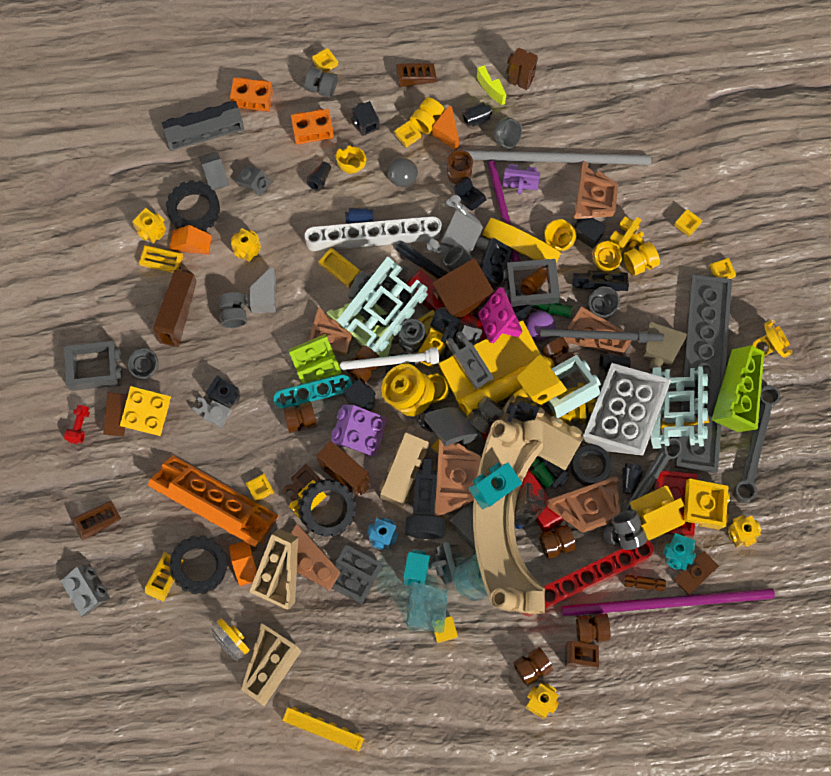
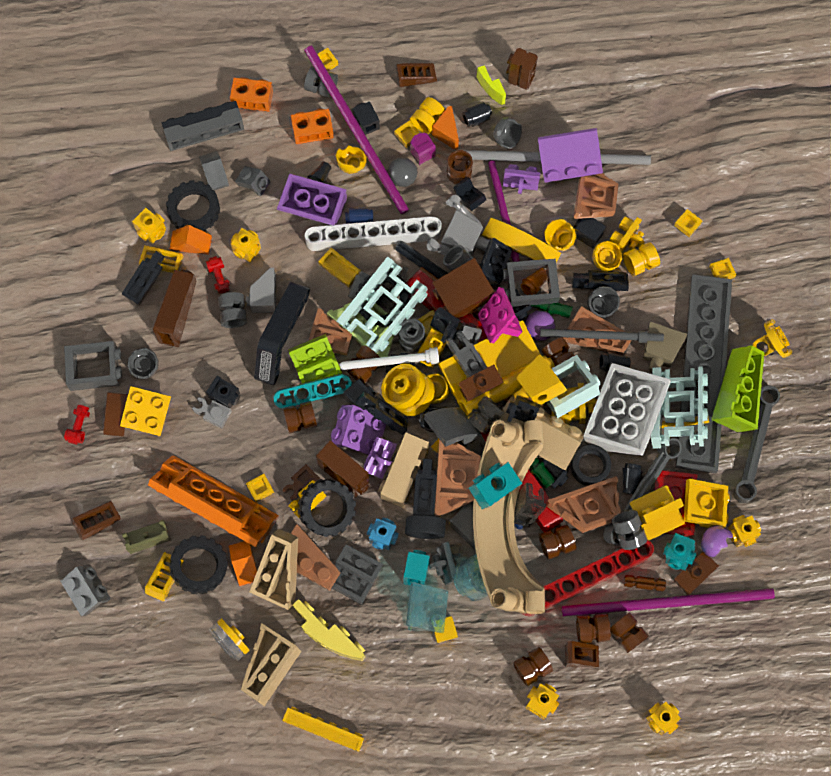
(144, 278): none -> black hinge
(146, 537): none -> olive hinge
(215, 265): none -> red bar
(277, 332): none -> black beam
(312, 200): none -> medium lavender slope
(334, 639): none -> light yellow slope
(356, 130): none -> magenta piece
(379, 457): none -> medium lavender hips
(383, 412): none -> black hinge
(422, 148): none -> magenta piece
(480, 383): none -> reddish brown plate
(570, 155): none -> medium lavender slope
(628, 632): none -> reddish brown wheel
(655, 719): none -> yellow brick
(714, 540): none -> medium lavender hair

